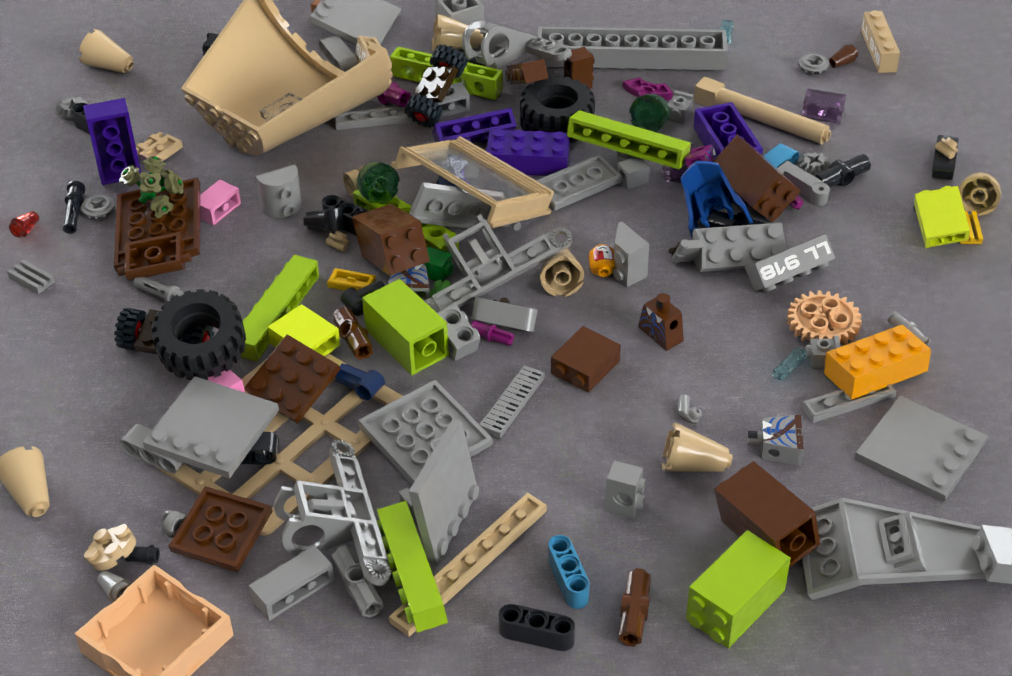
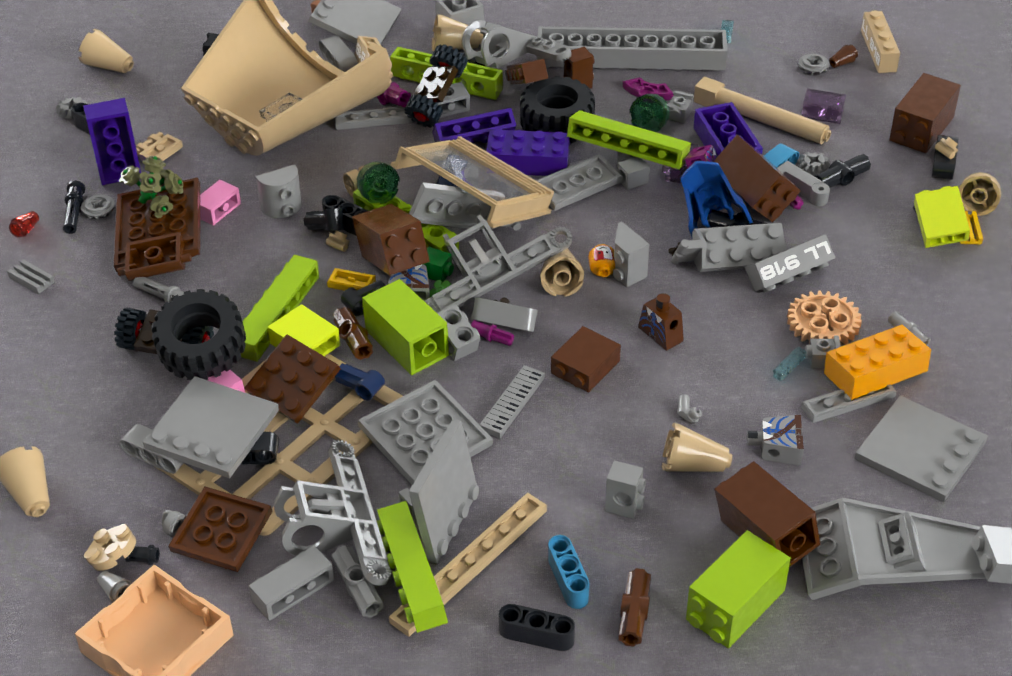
(924, 112): none -> reddish brown brick

